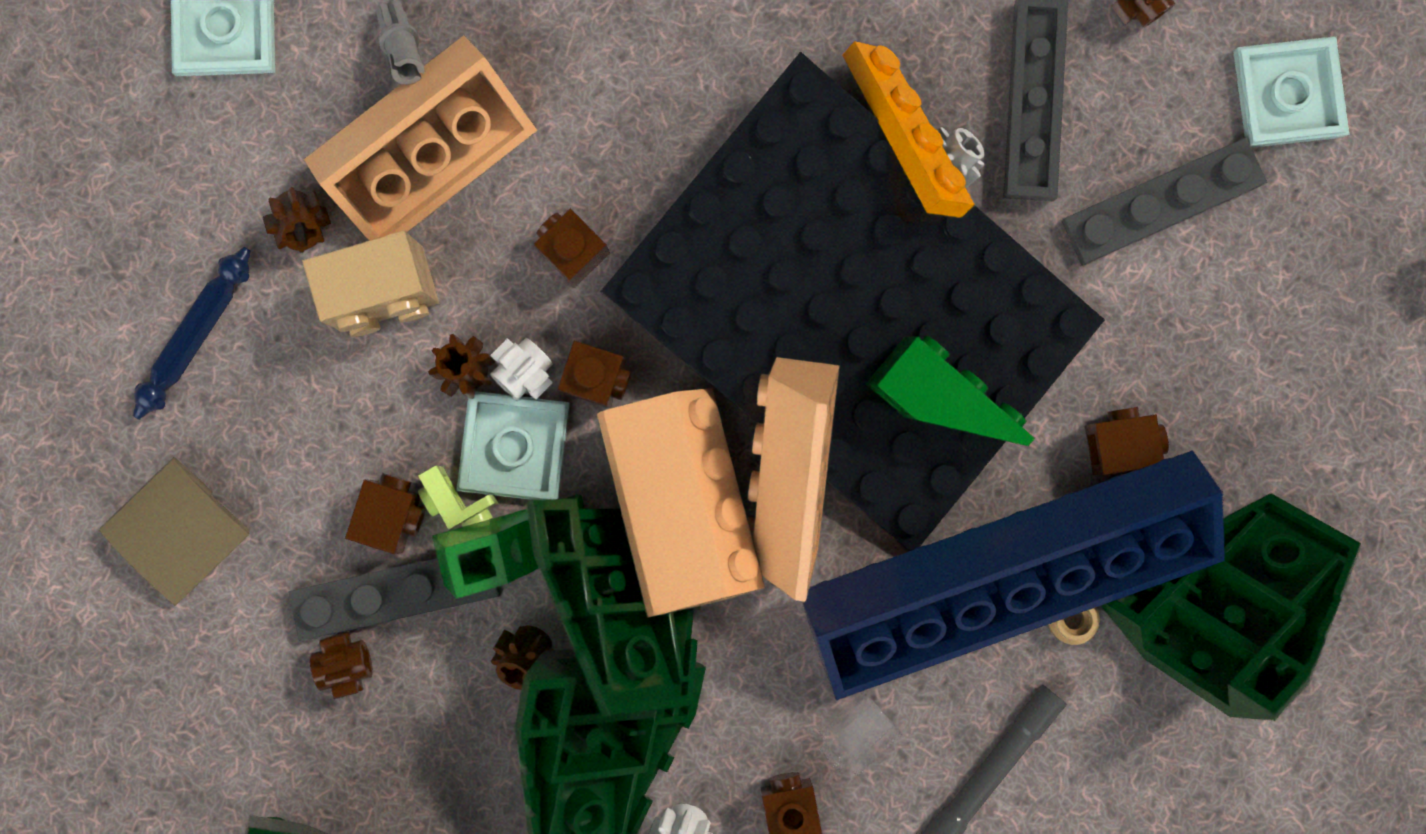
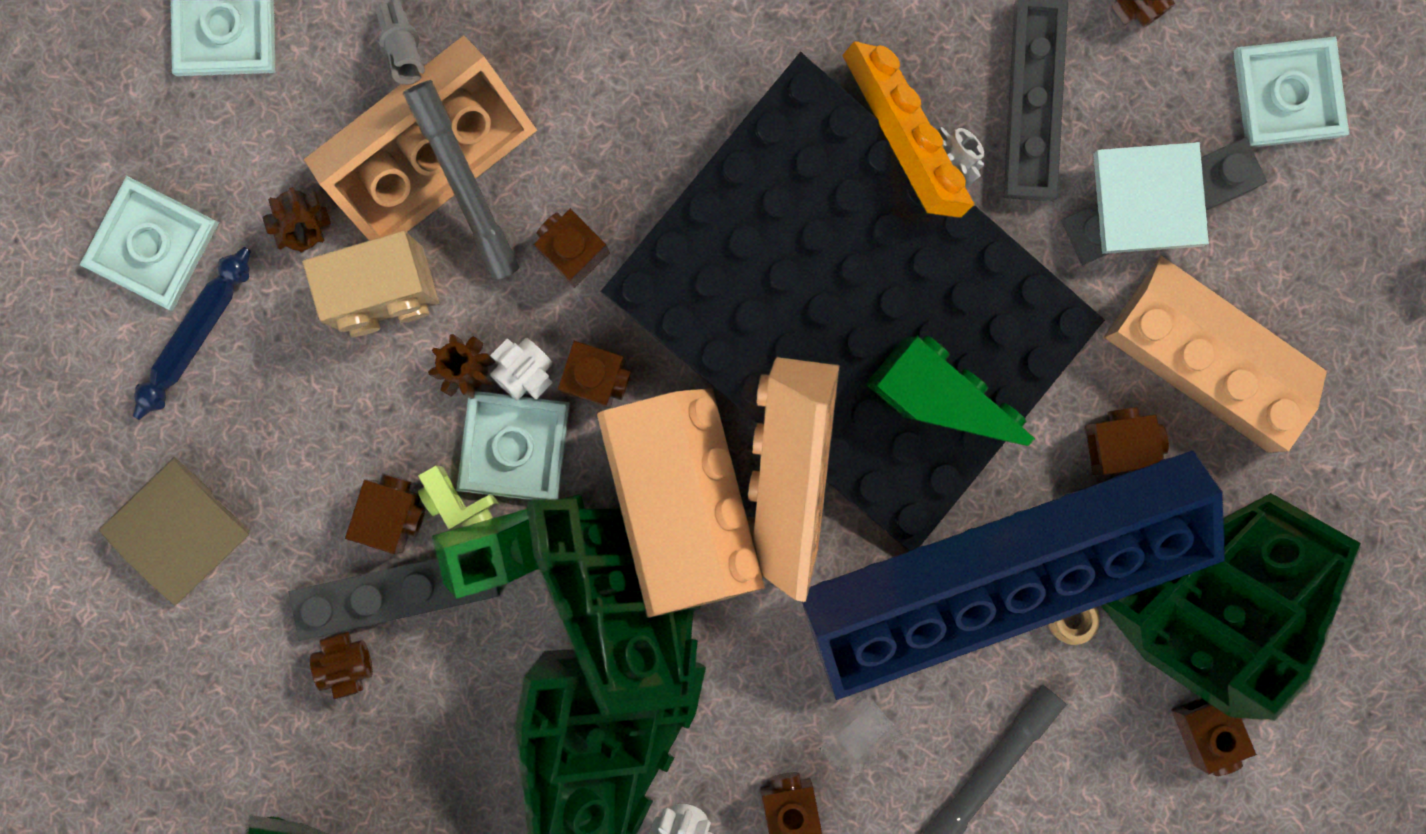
(149, 243): none -> light aqua tile
(437, 128): none -> dark grey piece
(518, 653): reddish brown gear -> none
(1150, 198): none -> light aqua tile
(1213, 738): none -> reddish brown brick
(1219, 357): none -> light nougat slope

